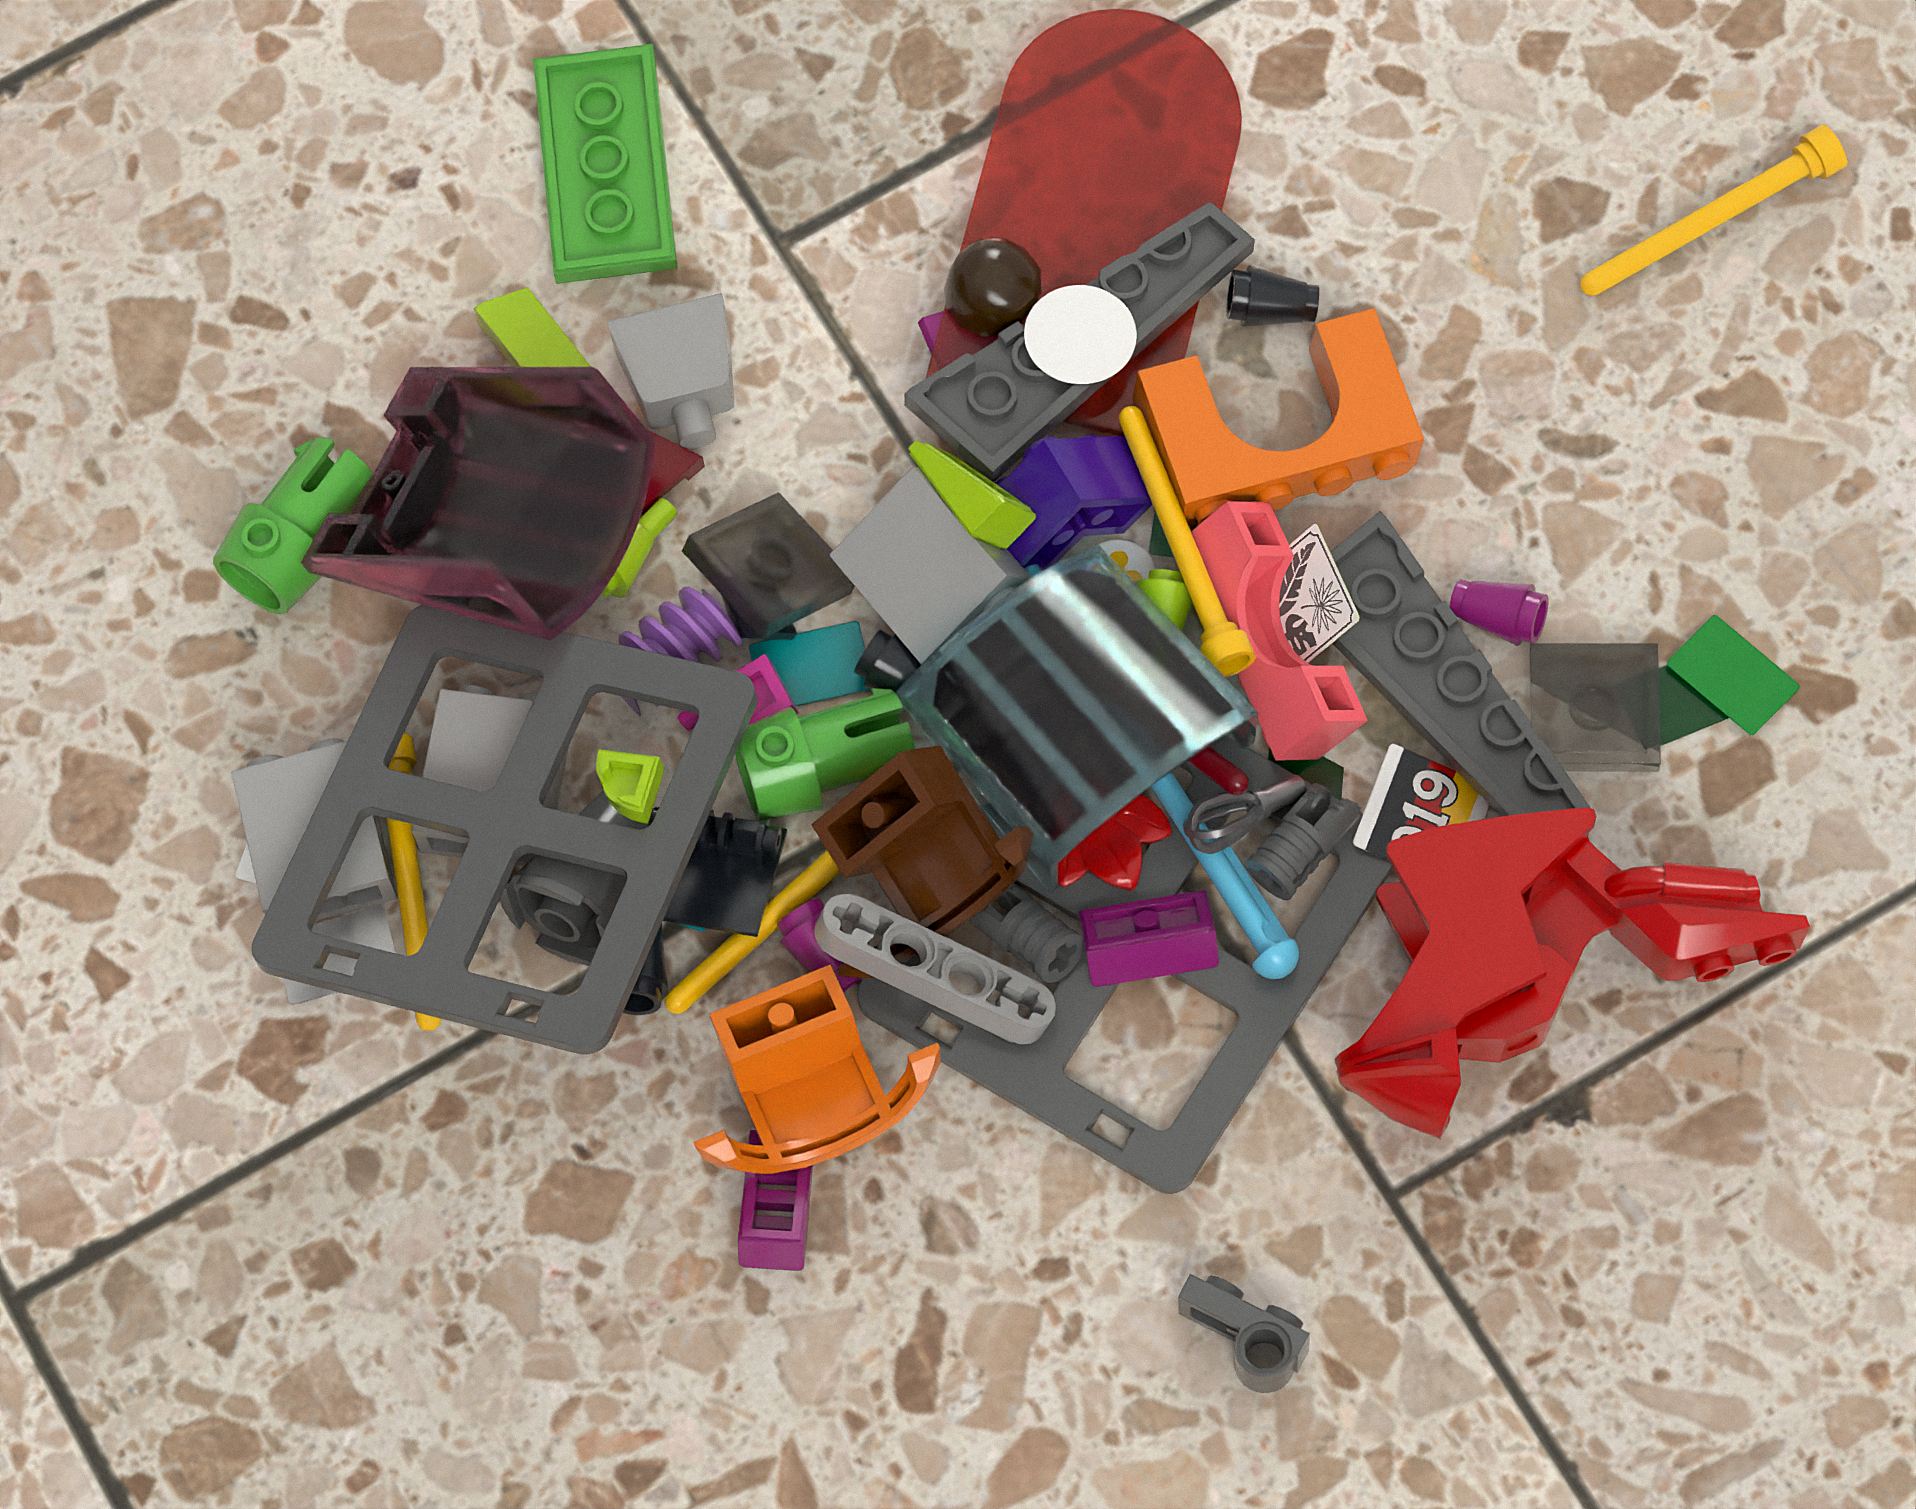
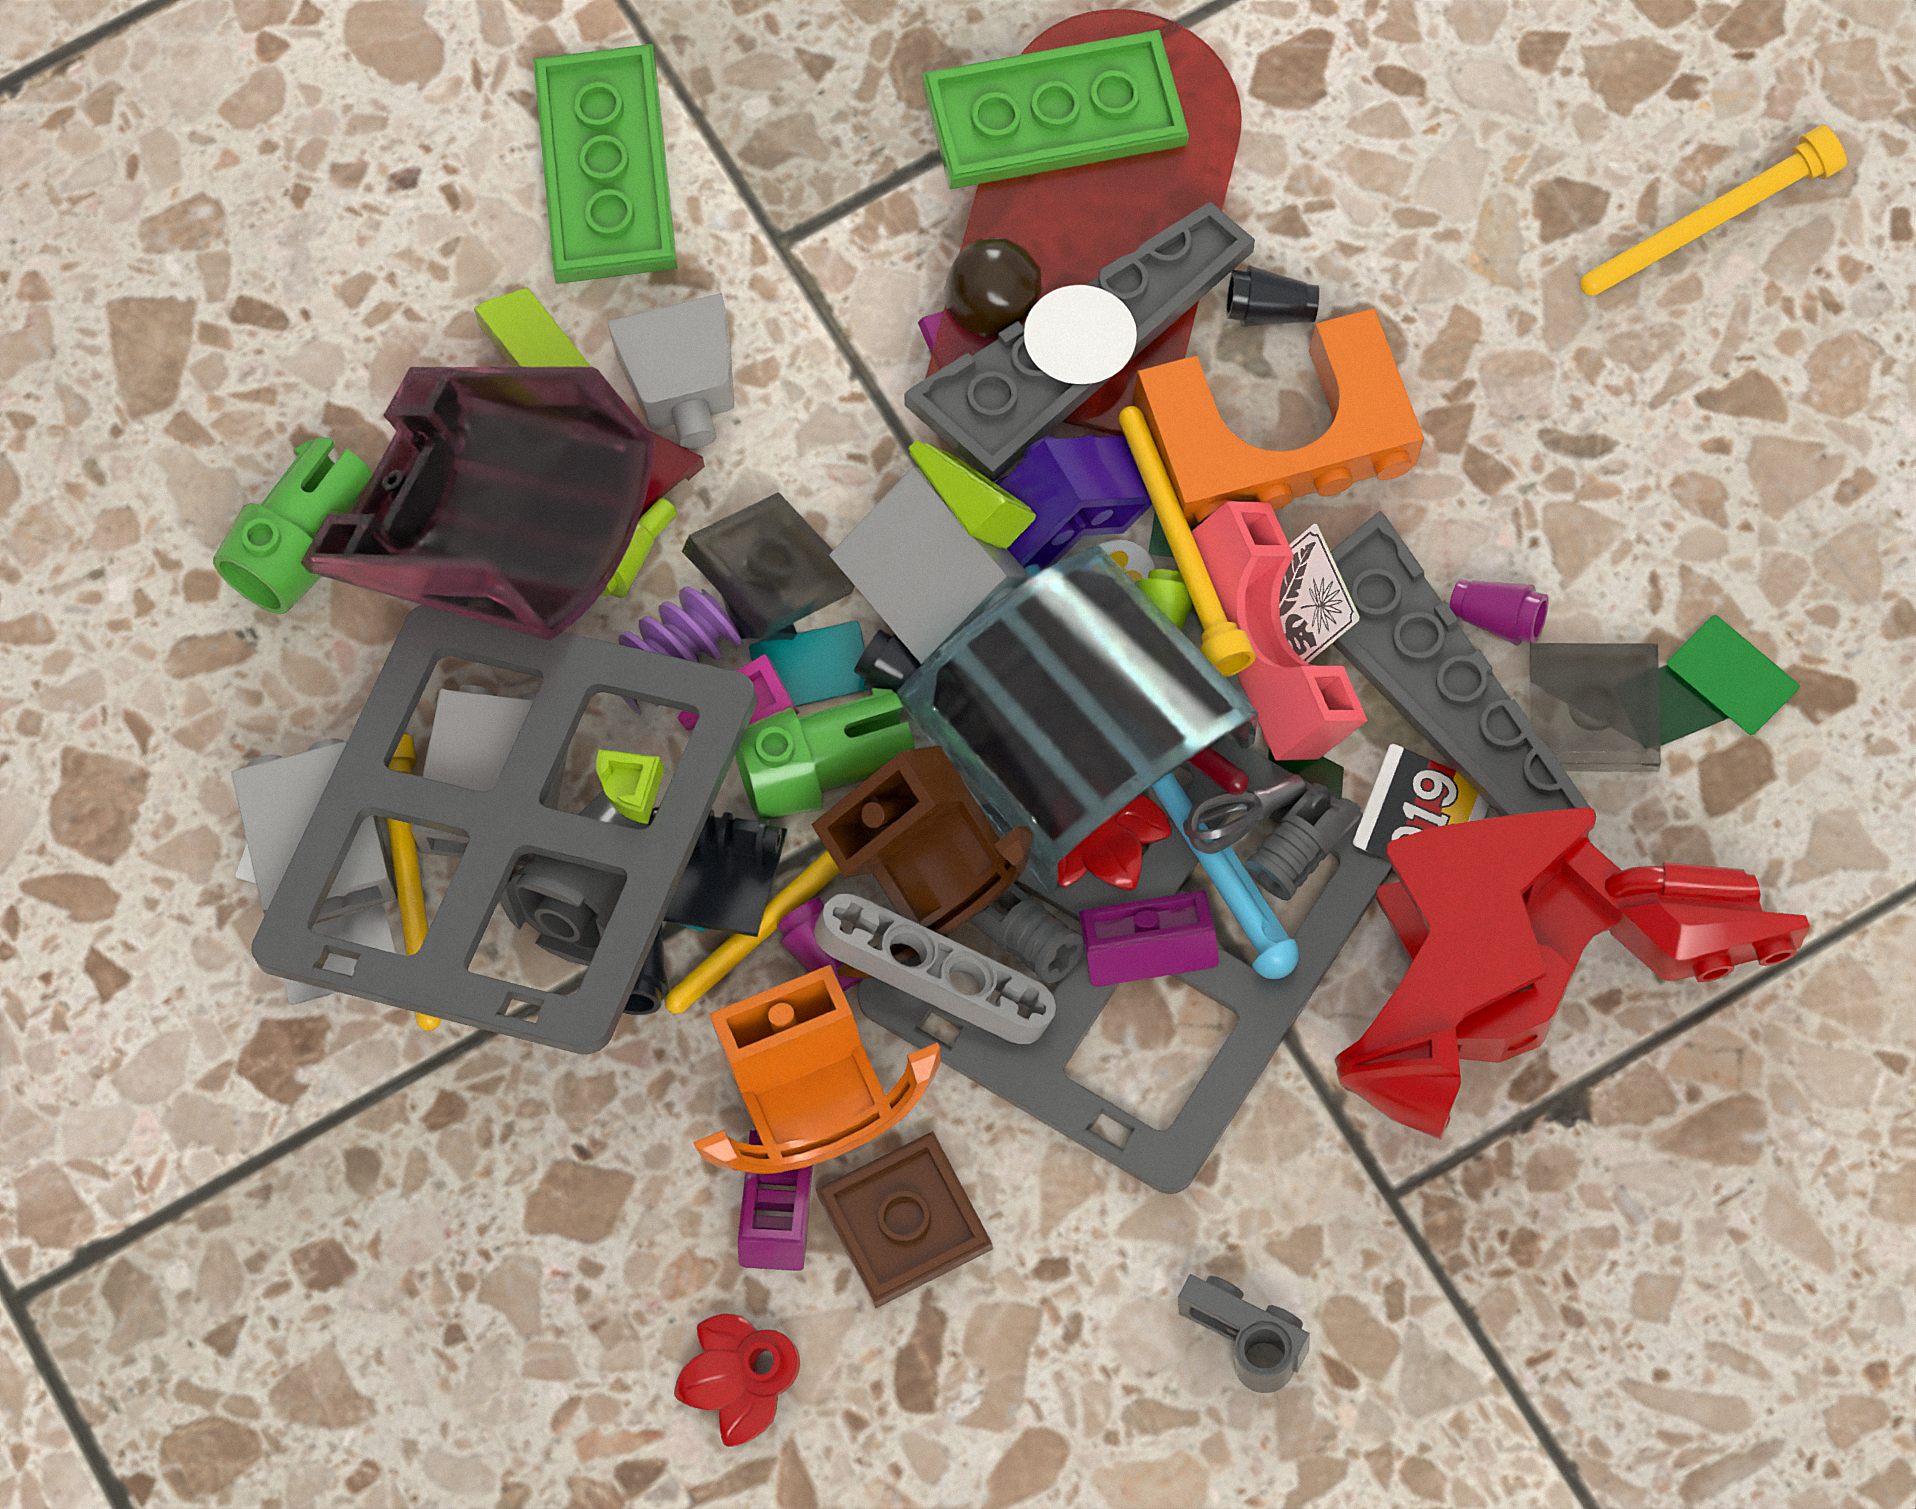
(728, 1377): none -> red plate
(904, 1219): none -> reddish brown tile
(1054, 109): none -> bright green tile

